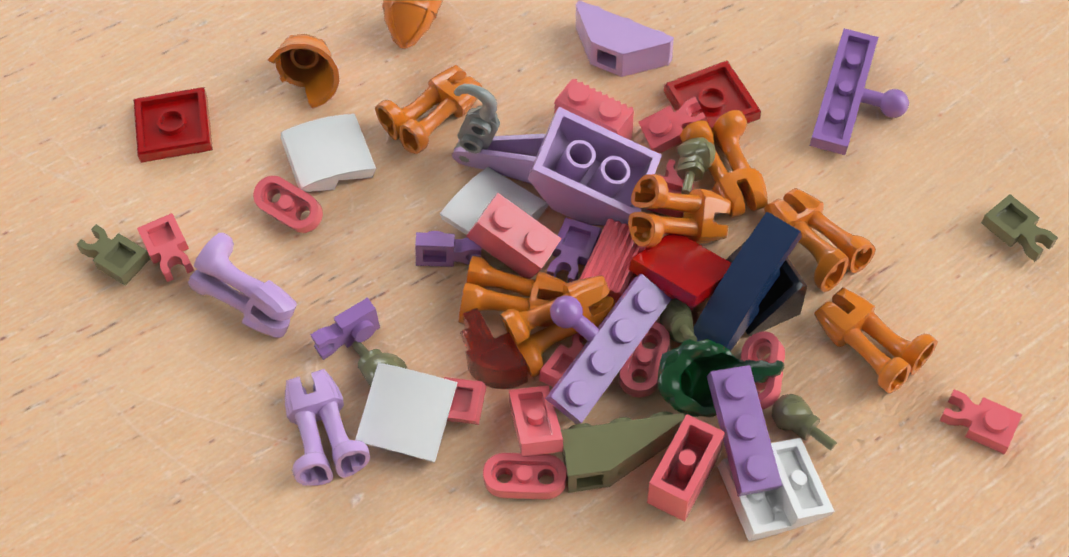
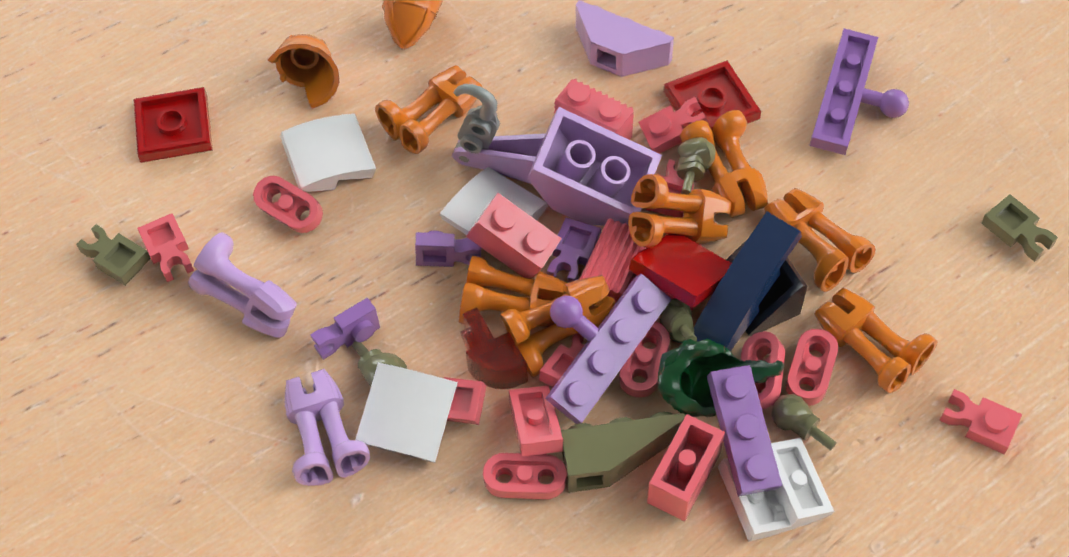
(811, 369): none -> coral plate

